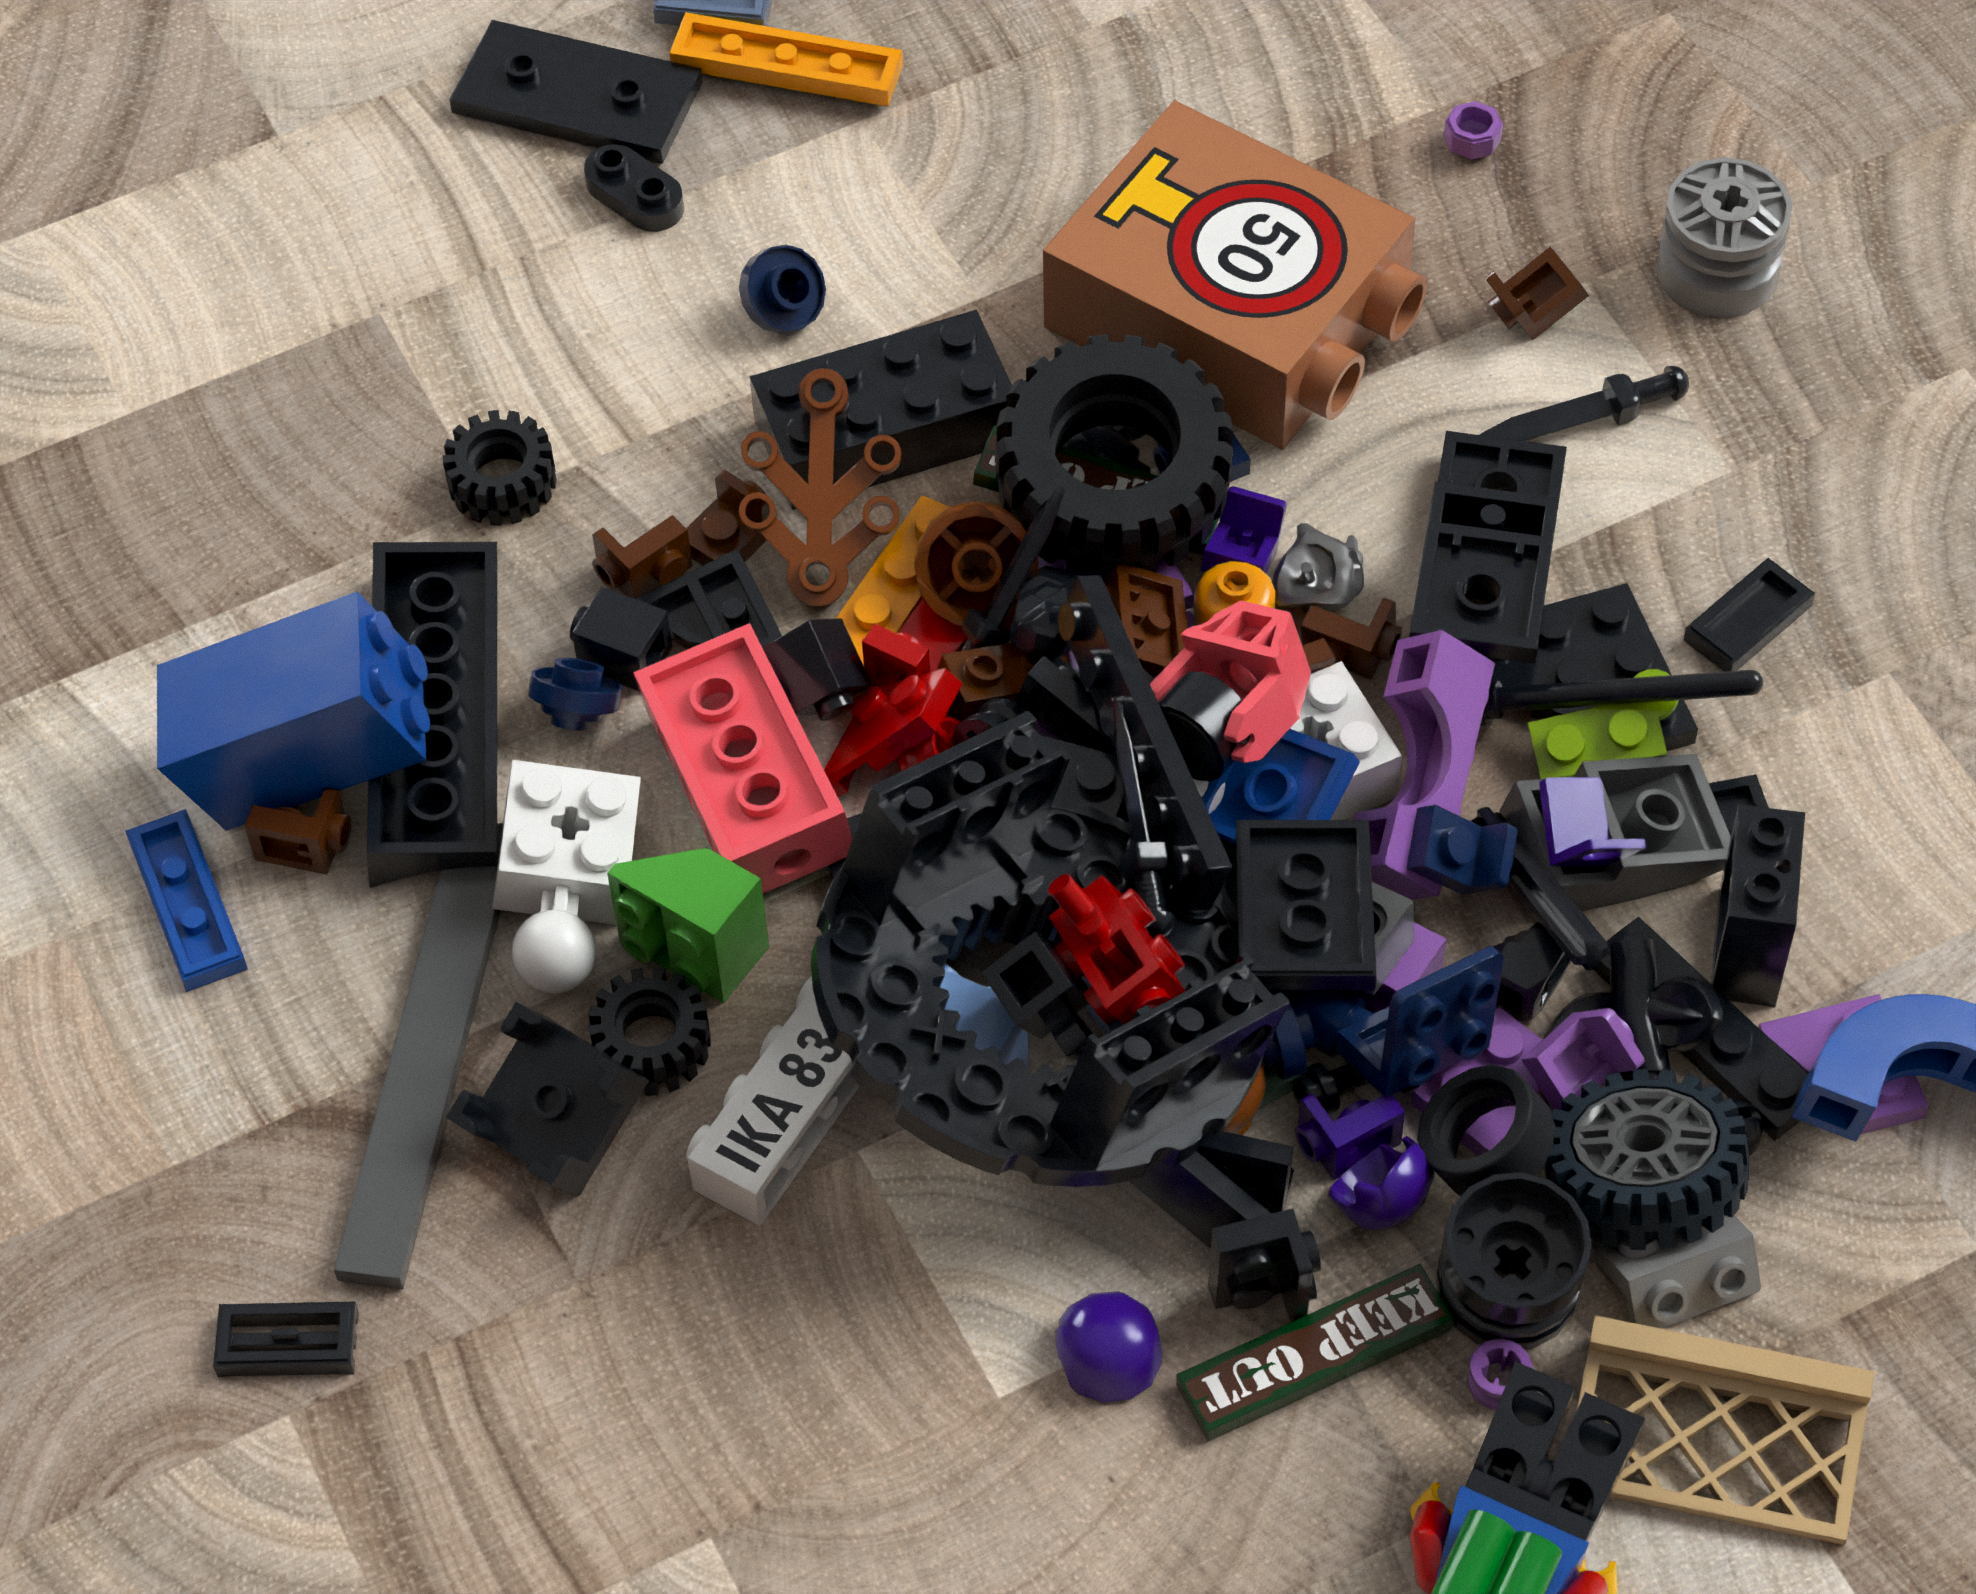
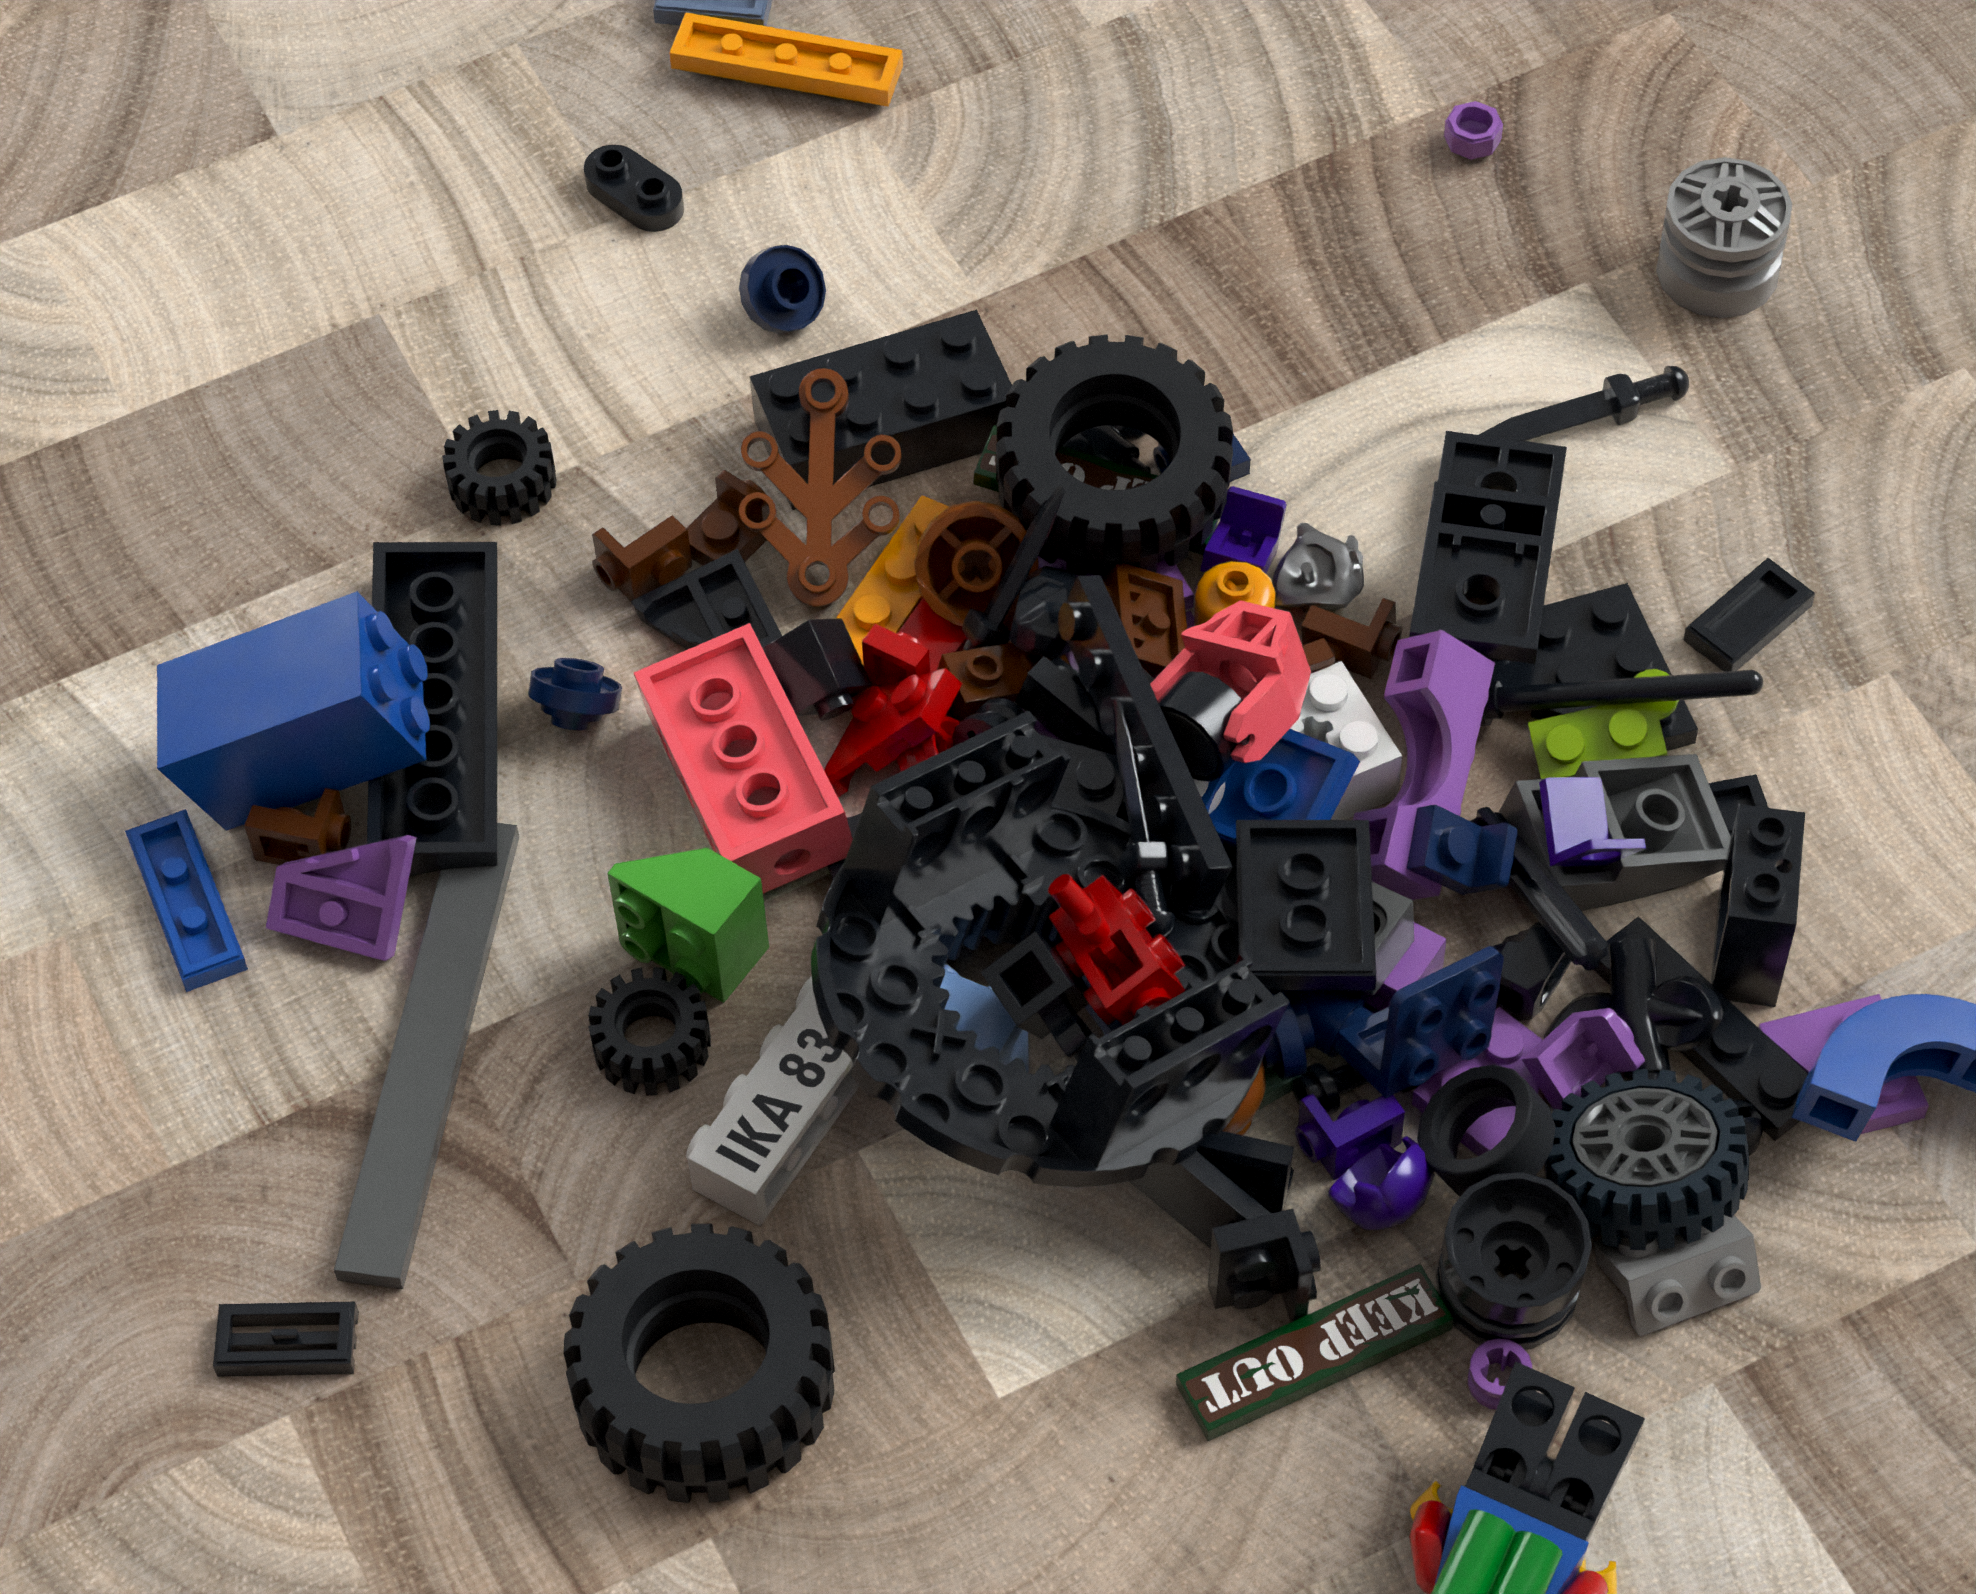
(345, 897): none -> medium lavender wing
(551, 1101): black panel -> none
(553, 862): white brick -> none
(576, 90): black plate -> none
(621, 635): black brick -> none
(688, 1283): none -> black tyre
(1109, 1346): dark purple hair -> none
(1239, 266): nougat brick -> none
(1536, 294): reddish brown bracket -> none
(1745, 1376): tan fence -> none

